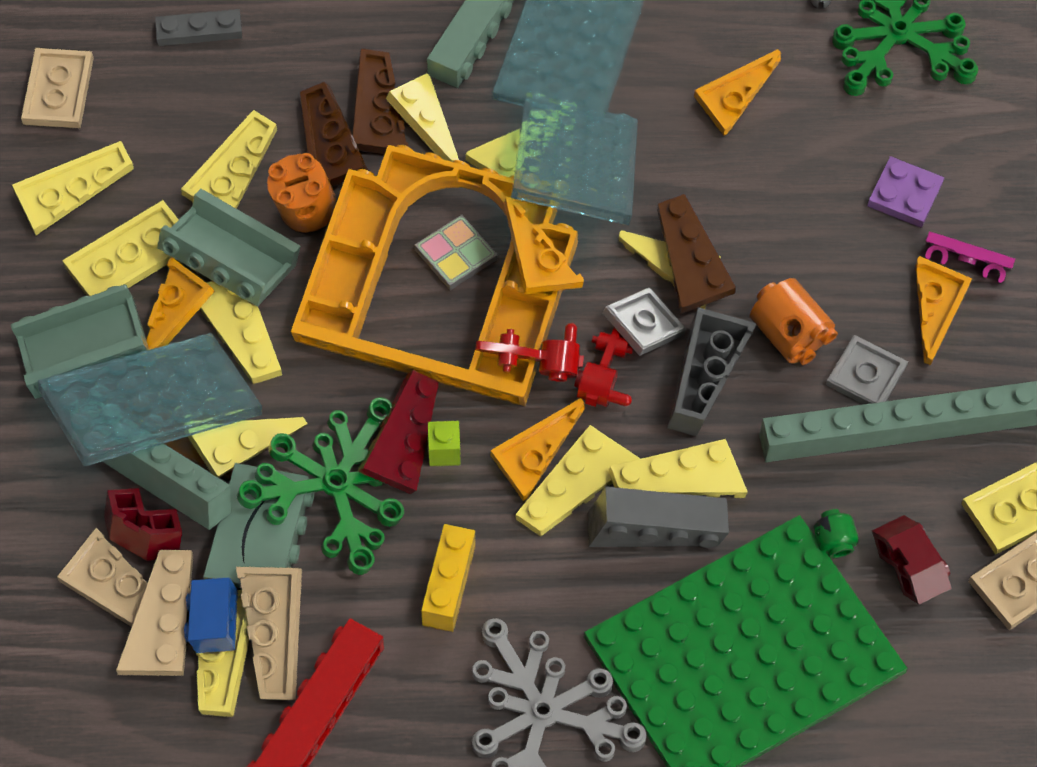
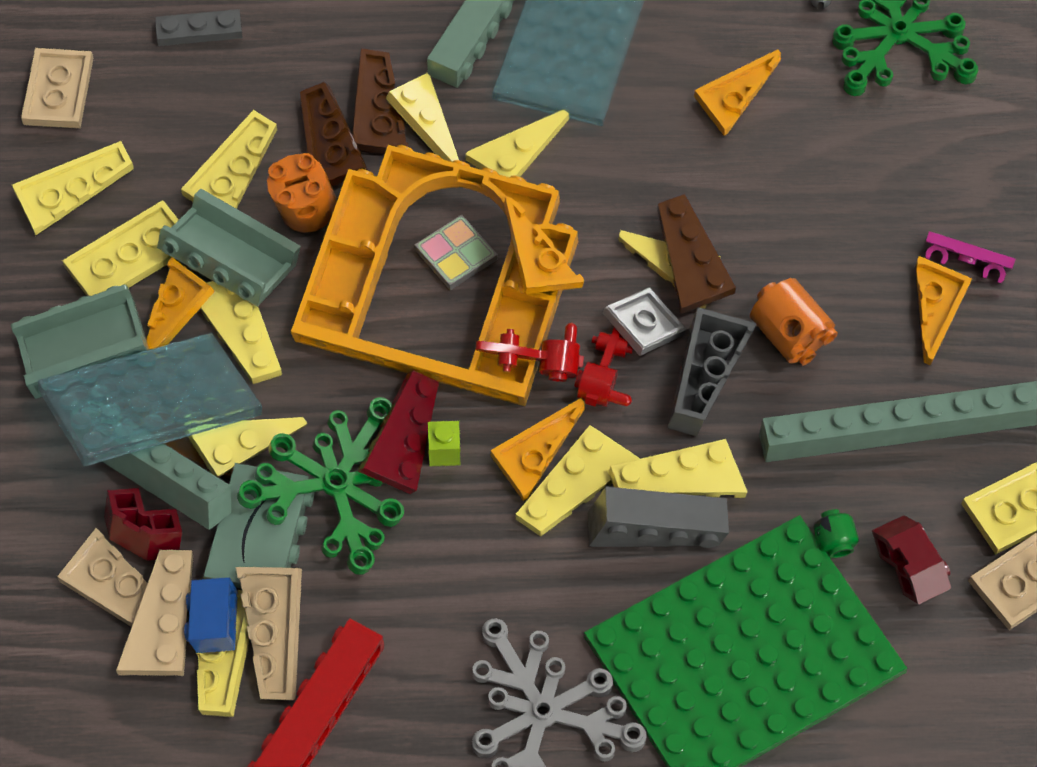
(448, 578): yellow brick -> none
(576, 159): clear light blue plate -> none
(866, 372): light grey tile -> none
(905, 192): medium lavender plate -> none

